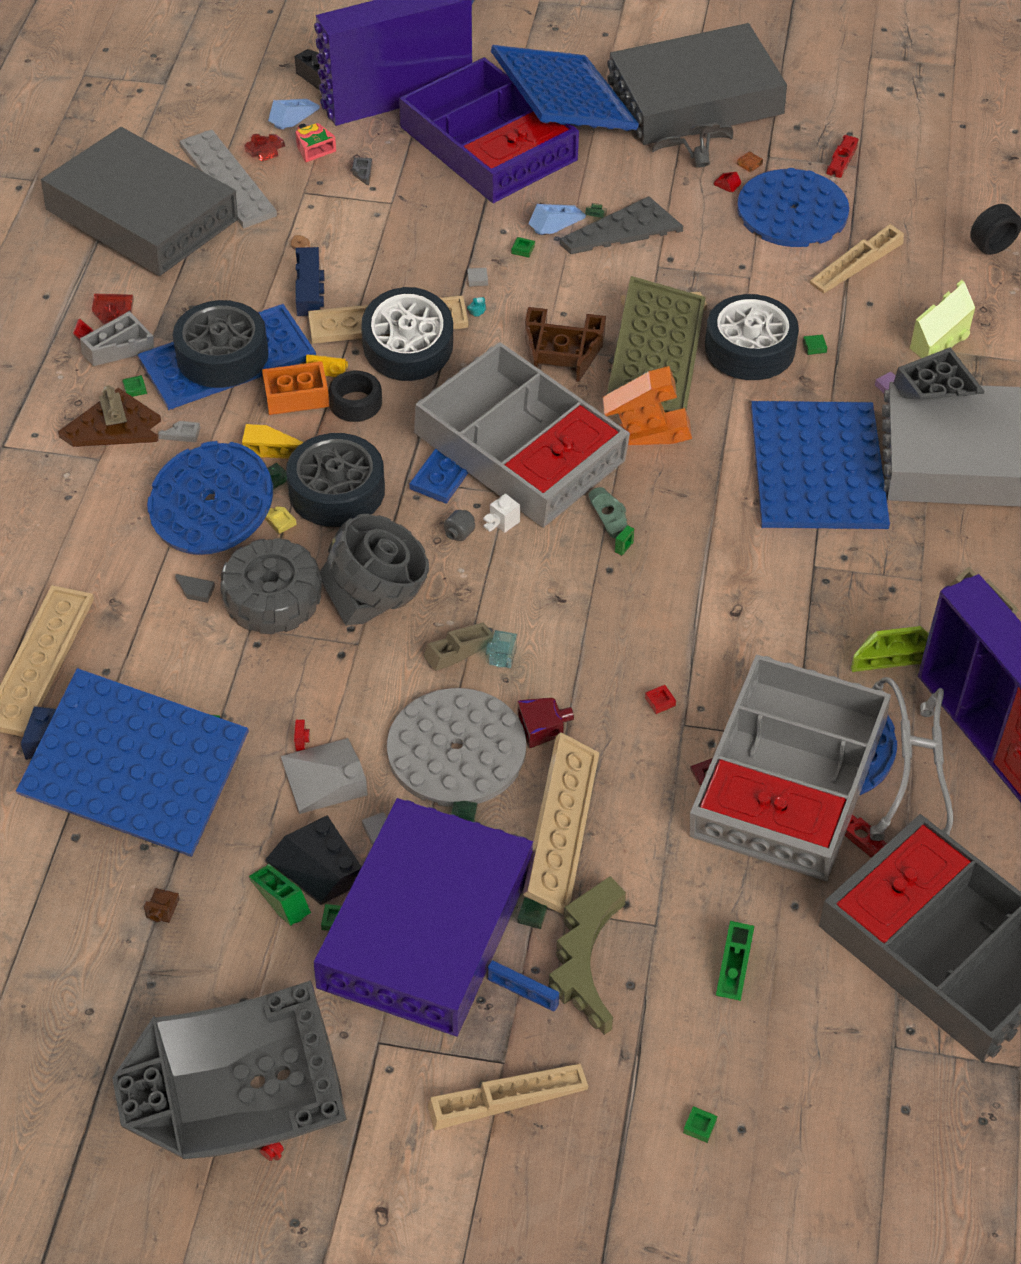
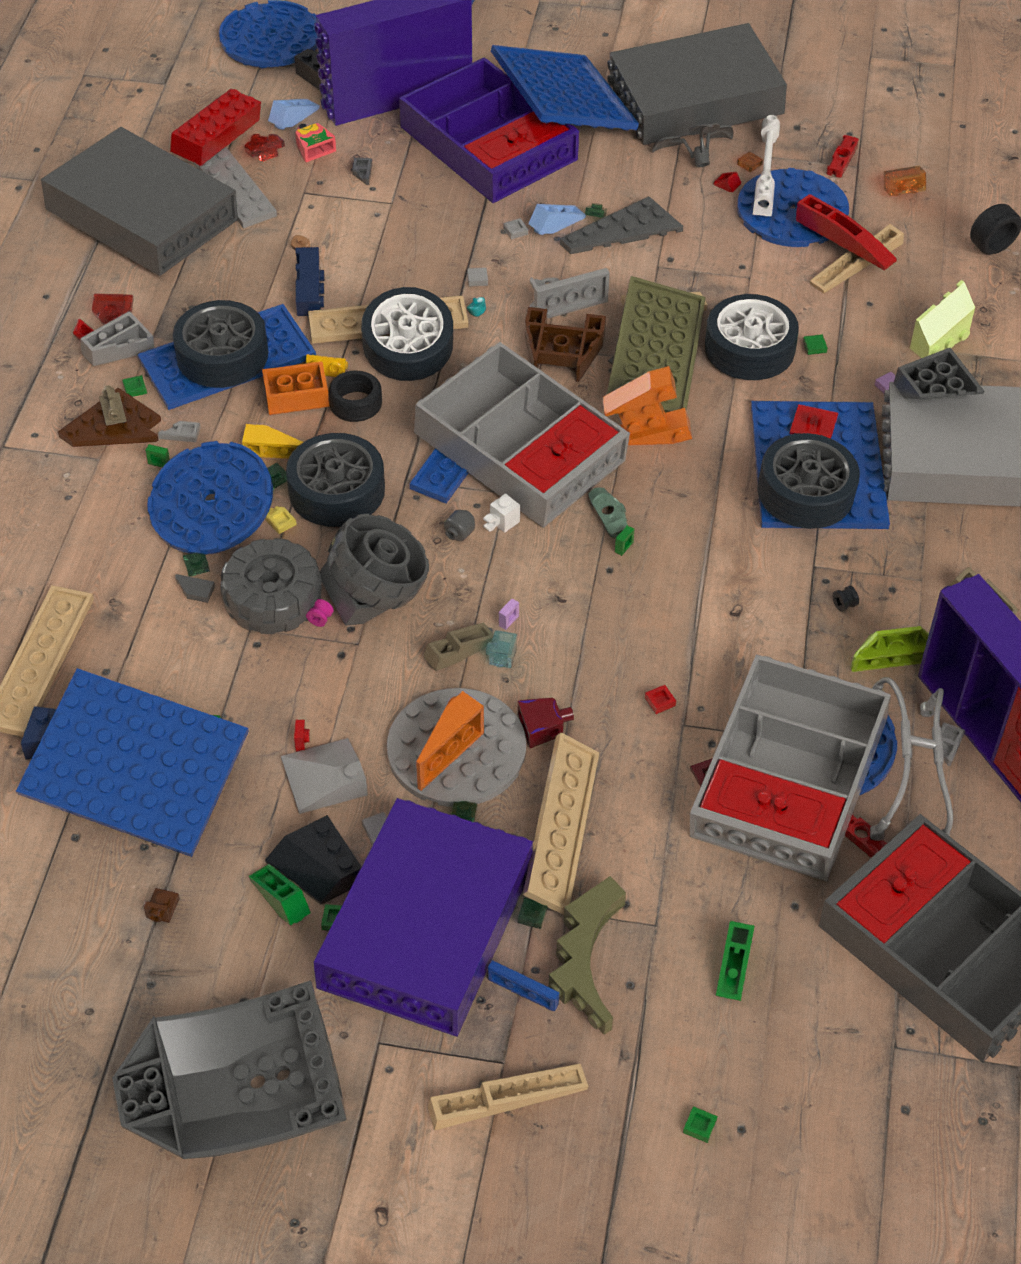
(157, 455): none -> green tile
(196, 564): none -> clear green plate
(215, 126): none -> red brick
(268, 33): none -> blue plate
(272, 1151): red plate -> none
(319, 613): none -> dark pink wheel
(453, 734): none -> orange slope
(508, 614): none -> lavender tile
(515, 228): none -> light grey tile
(523, 247): green tile -> none
(571, 293): none -> light grey plate
(765, 183): none -> white bar
(808, 480): none -> wheel
(813, 421): none -> red piece
(843, 231): none -> red wedge
(845, 598): none -> black wheel
(904, 180): none -> clear orange brick
(951, 740): none -> light grey tile

